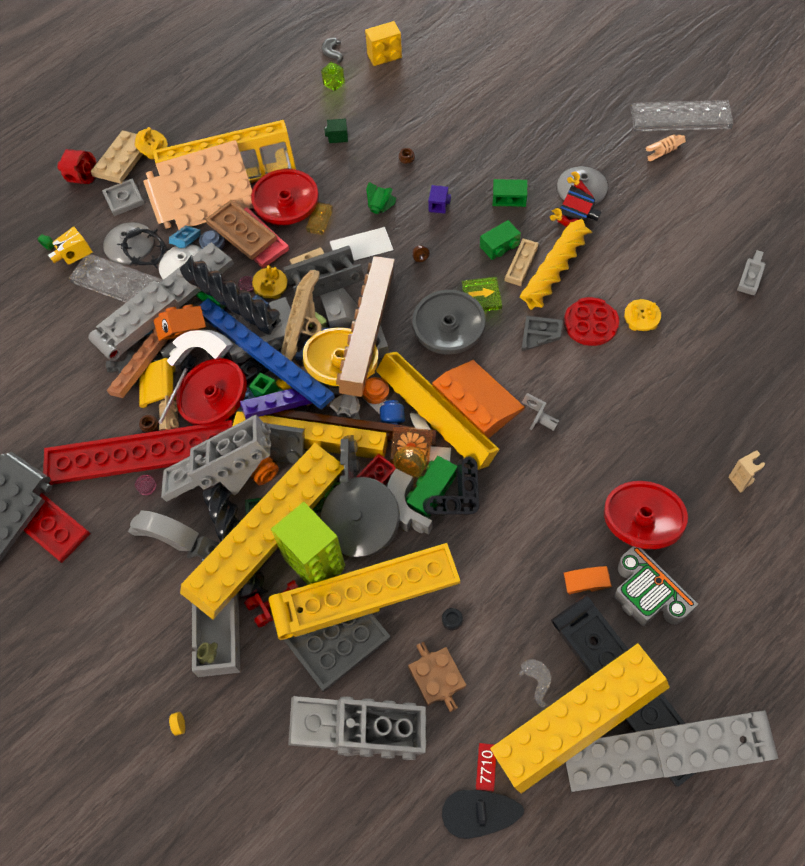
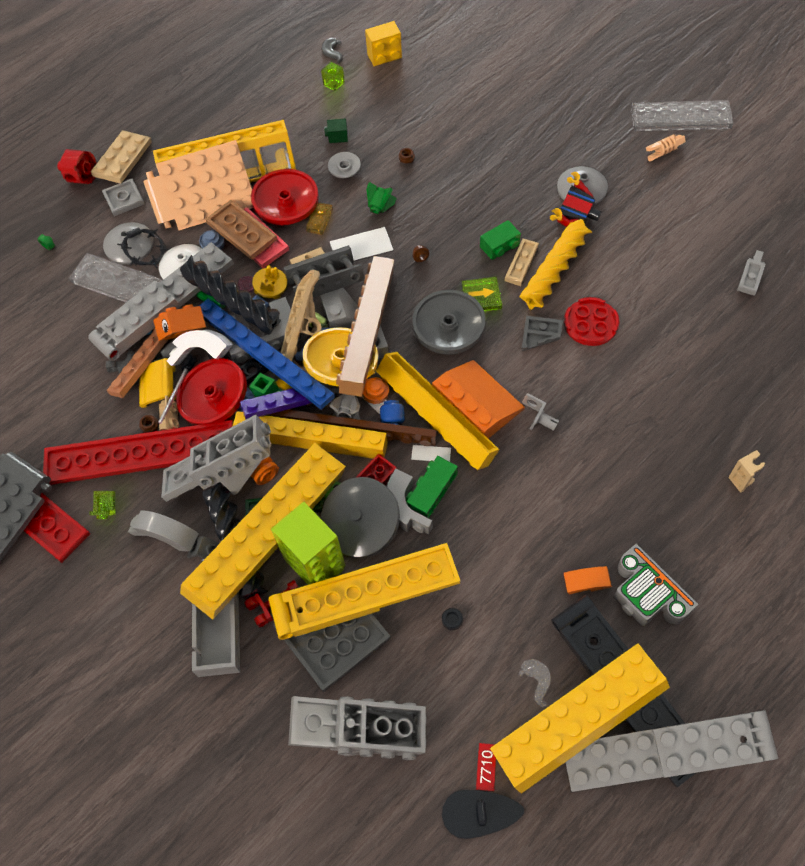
(70, 247): yellow torso -> none
(103, 504): none -> clear neon green bracket
(145, 484): clear pink tile -> none
(147, 137): yellow plate -> none
(177, 723): yellow tile -> none
(184, 236): dark azure plate -> none
(207, 652): olive plate -> none
(286, 443): dark grey plate -> none
(344, 165): none -> light grey dish
(348, 458): dark grey wing -> none
(410, 461): clear yellow hair -> none
(411, 437): clear orange tile -> none
(419, 422): white sticker -> none
(436, 676): medium nougat plate -> none
(439, 199): dark purple brick -> none
(463, 497): black beam -> none
(509, 192): green brick -> none
(634, 315): yellow plate -> none
(645, 515): red dish -> none

